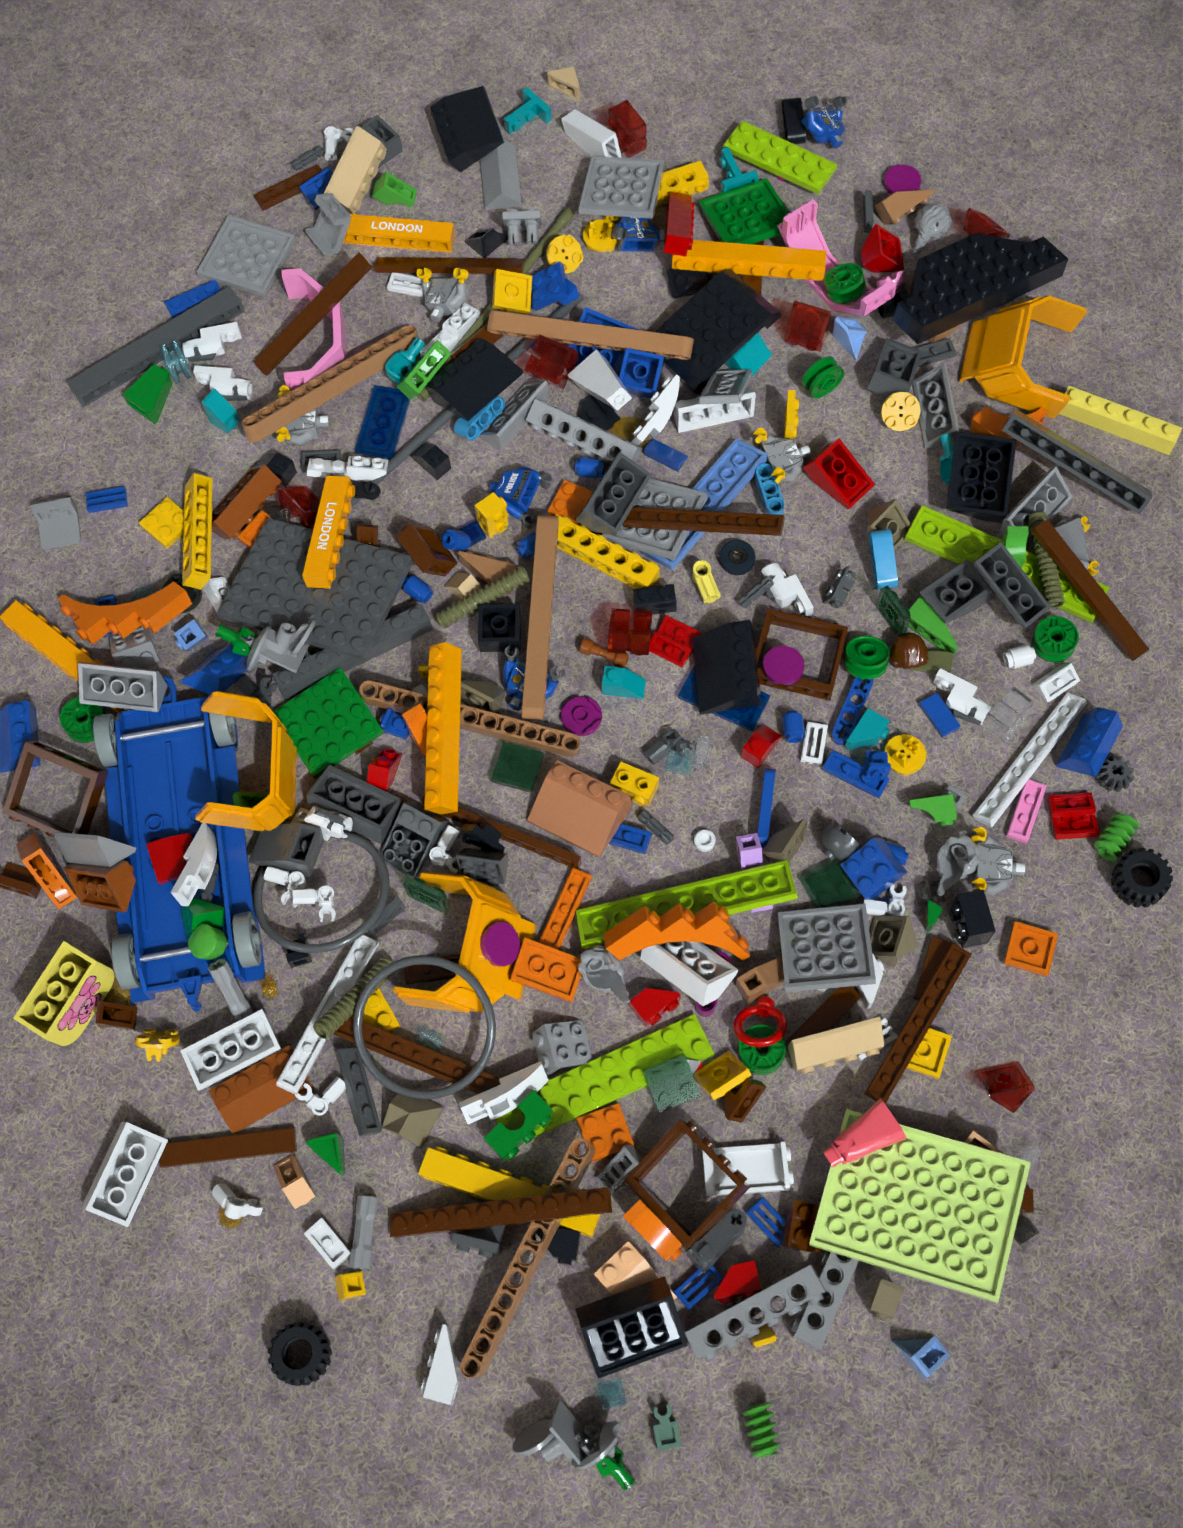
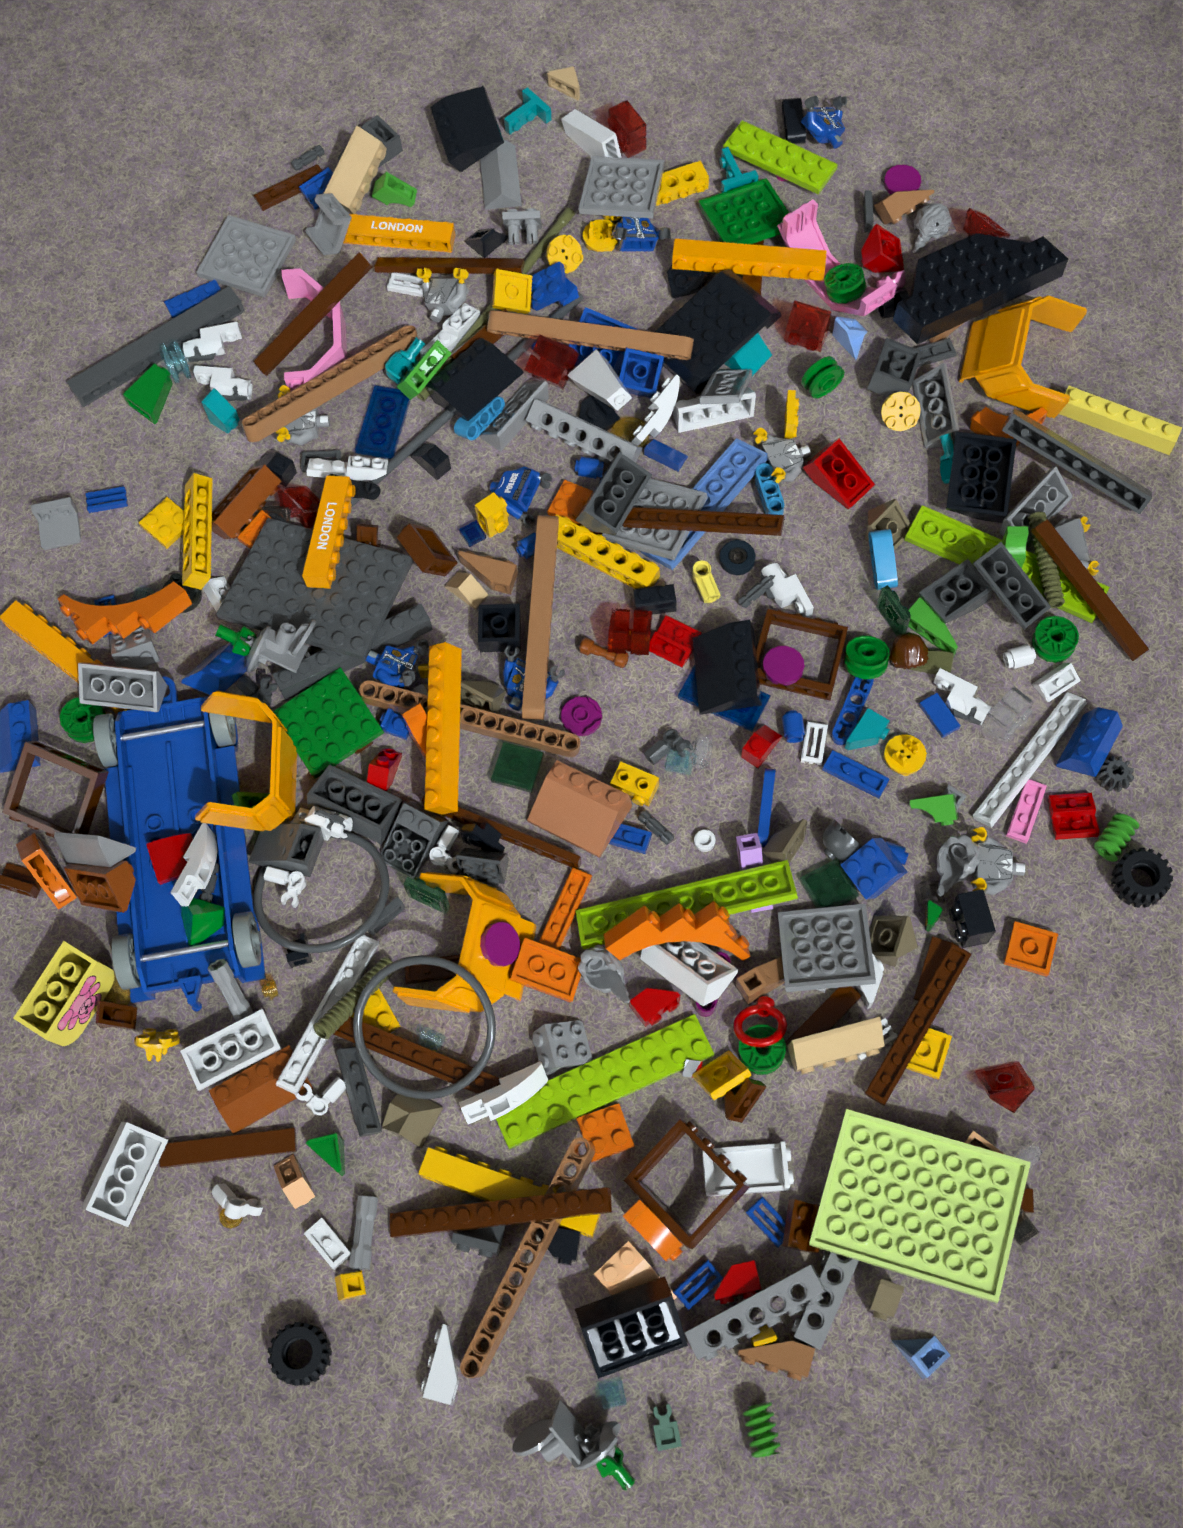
(191, 628): medium blue brick -> none
(207, 942): bright green hair -> none
(323, 896): white bar -> none
(332, 137): white bar -> none
(396, 664): none -> torso
(417, 589): blue brick -> none
(456, 540): blue brick -> none
(482, 597): olive piece -> none
(506, 1141): green arch -> none
(622, 683): teal slope -> none
(631, 1162): light grey slope -> none
(671, 1083): clear green plate -> none
(679, 224): red brick -> none
(717, 1240): dark grey piece -> none
(783, 1356): none -> medium nougat slope
(834, 592): dark grey hinge -> none
(867, 1134): coral piece -> none
(877, 764): blue bracket -> none
(894, 908): white bar -> none

